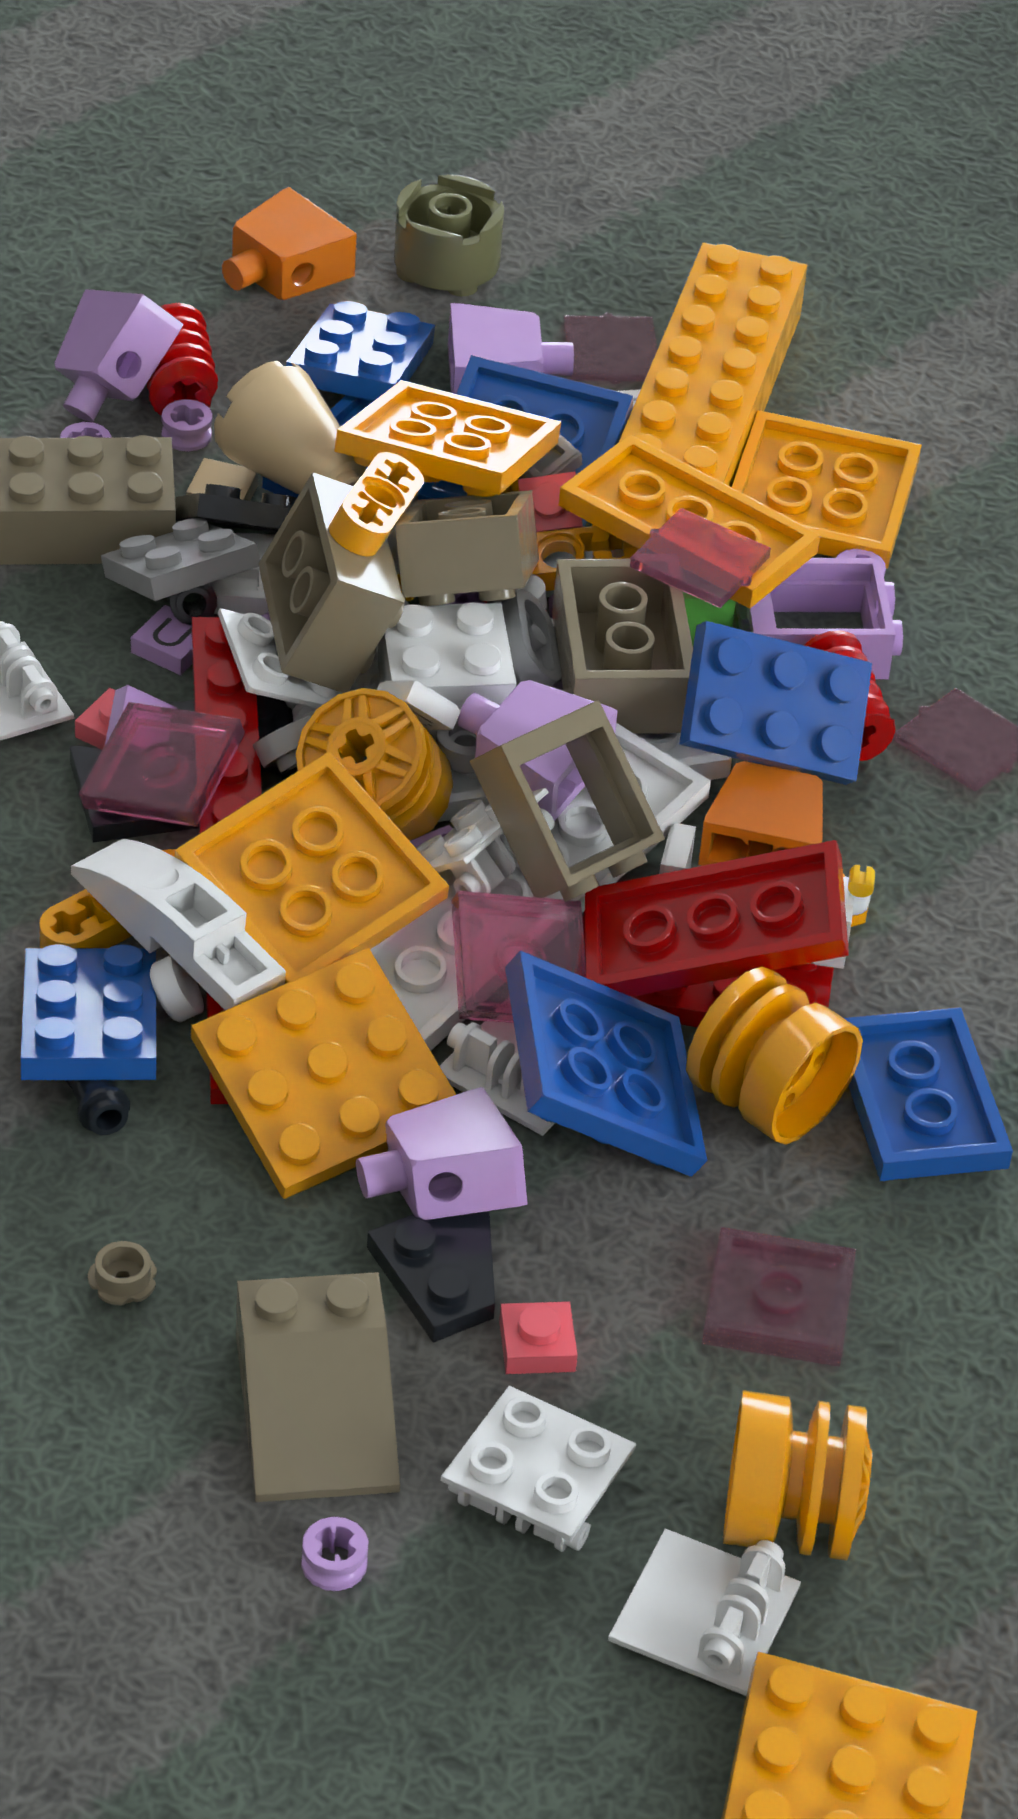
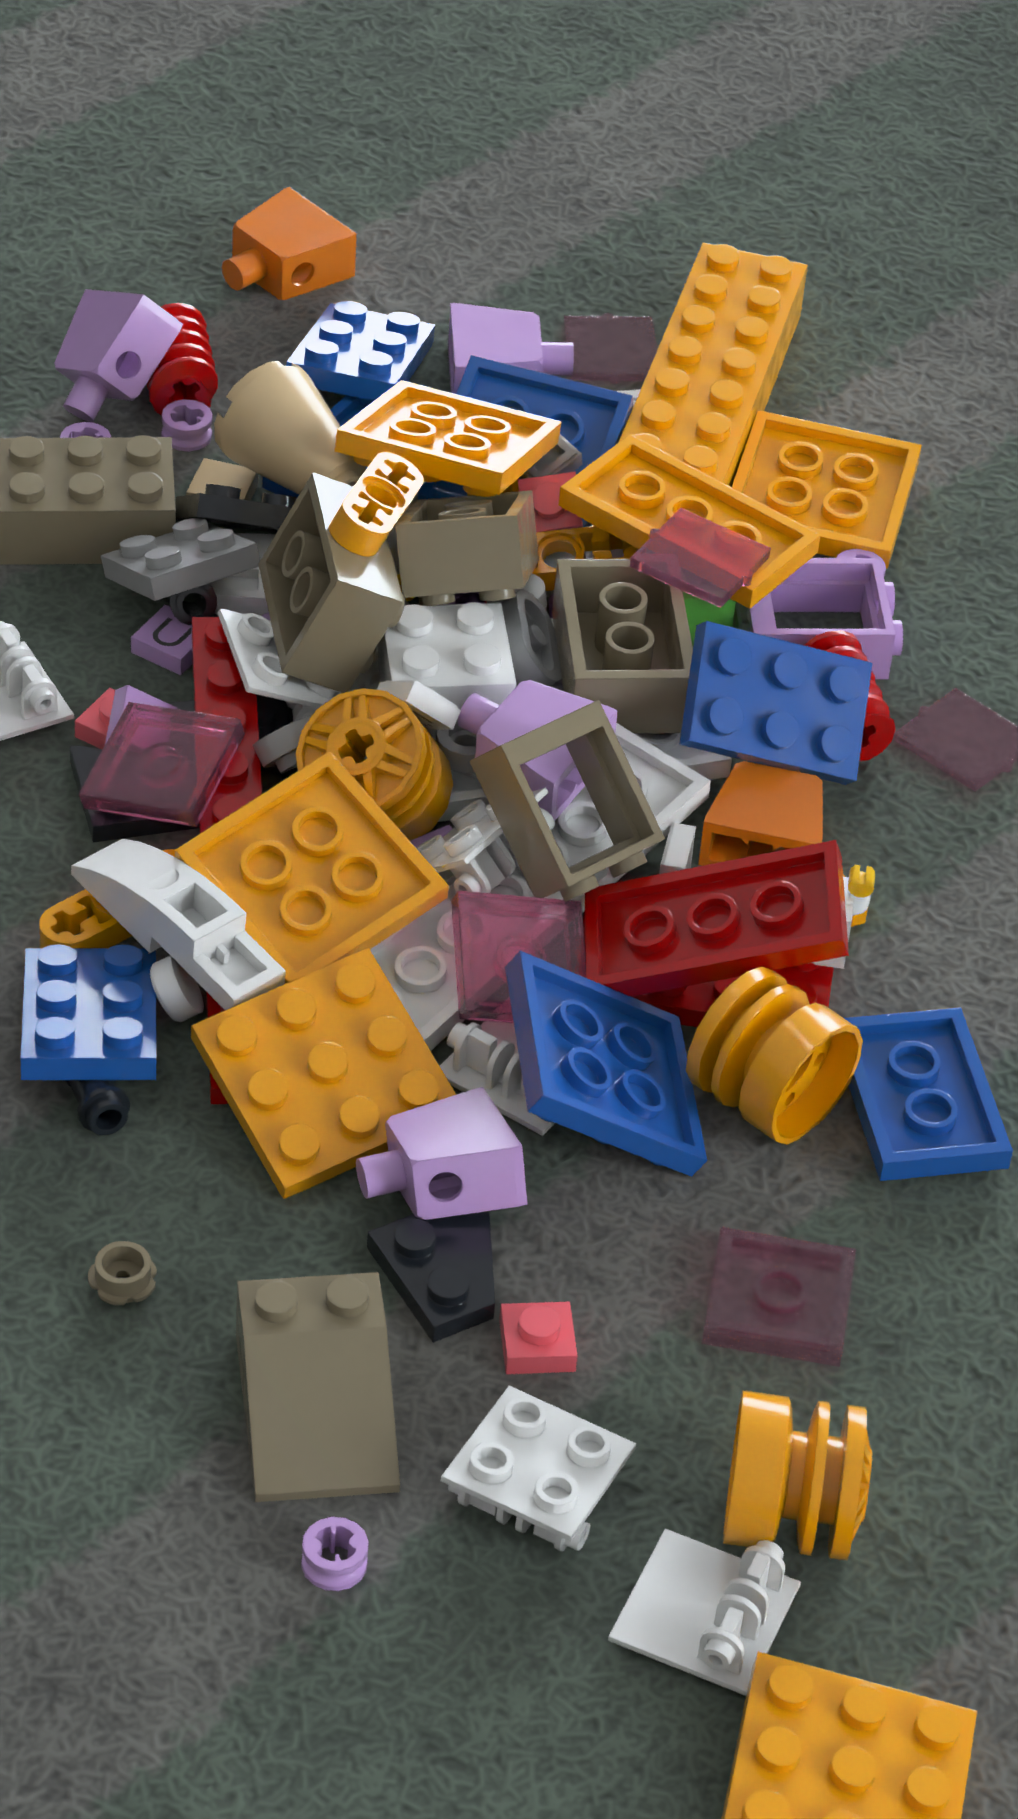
(448, 234): olive brick -> none

